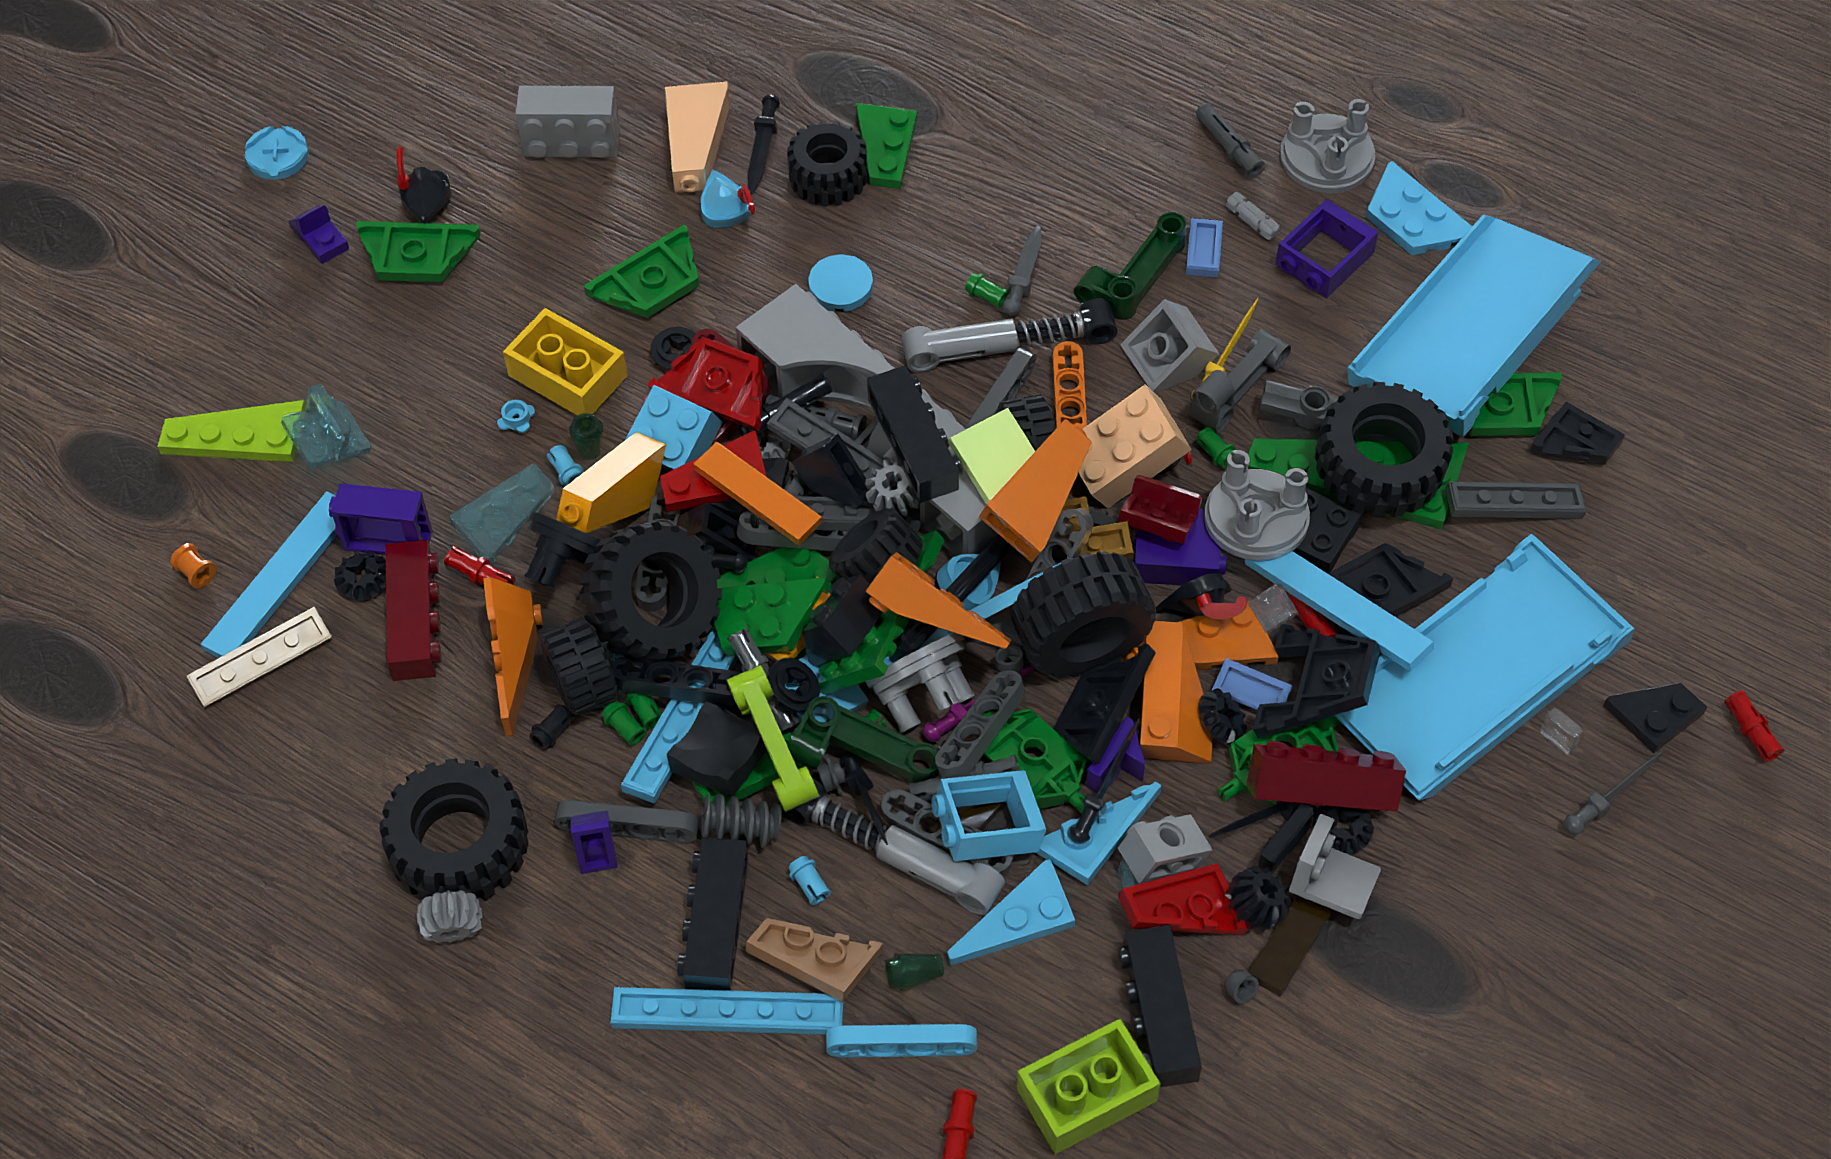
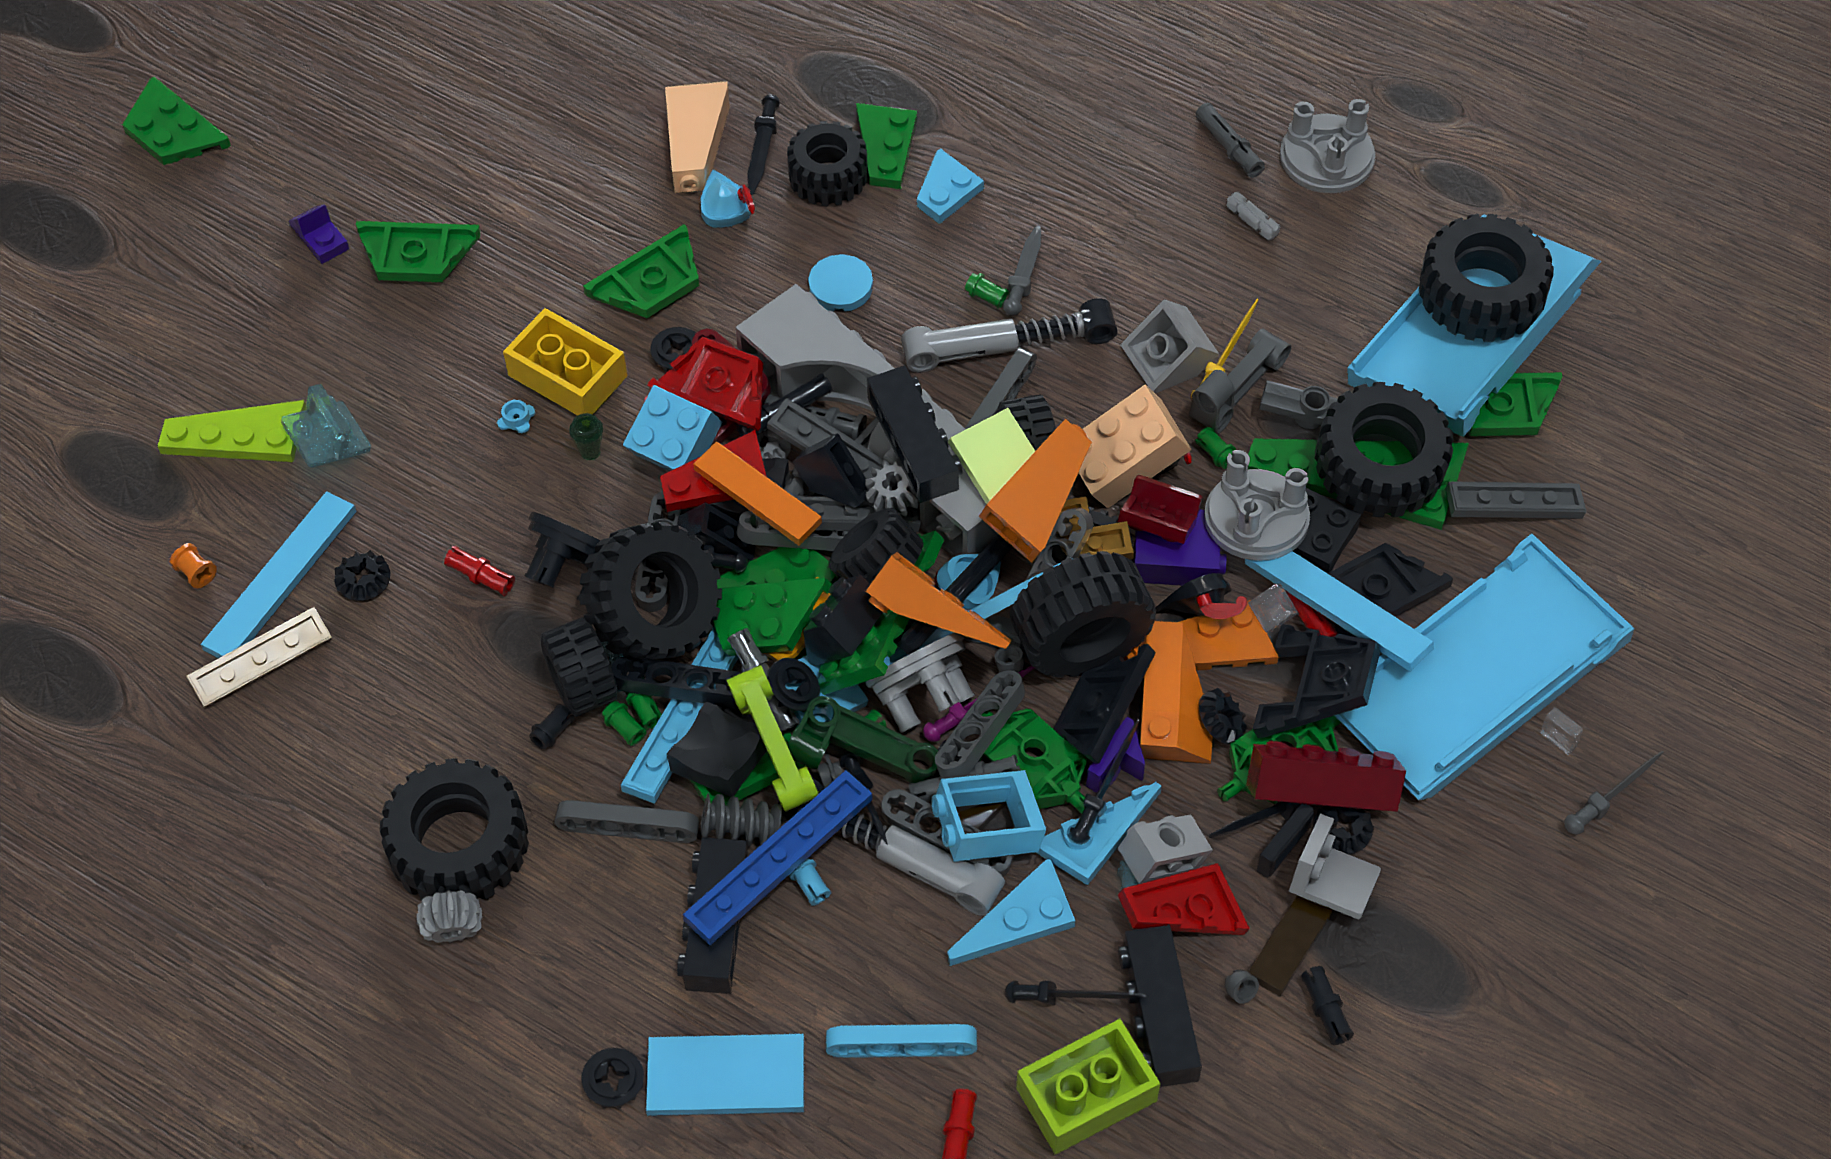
(170, 126): none -> green wing
(276, 152): medium azure tile -> none
(378, 503): dark purple window -> none
(410, 610): dark red brick -> none
(422, 191): black piece -> none
(499, 513): clear light blue wing -> none
(514, 643): orange wedge -> none
(564, 465): medium azure pin -> none
(568, 121): light grey brick -> none
(593, 842): dark purple slope -> none
(597, 1071): none -> black gear
(614, 486): light orange slope -> none
(725, 1011): medium azure tile -> none
(725, 1074): none -> medium azure tile
(777, 857): none -> blue plate
(819, 960): medium nougat wing -> none
(910, 970): clear green cone -> none
(947, 187): none -> medium azure wing
(1047, 992): none -> black sword
(1065, 397): orange beam -> none
(1136, 279): dark green piece -> none
(1204, 248): medium blue tile -> none
(1250, 686): medium blue tile -> none
(1258, 898): black gear -> none
(1327, 1005): none -> black pin
(1331, 221): dark purple window -> none
(1413, 214): medium azure wing -> none
(1493, 246): none -> black tyre
(1577, 437): black wing -> none
(1656, 713): black wing -> none
(1754, 726): red pin -> none

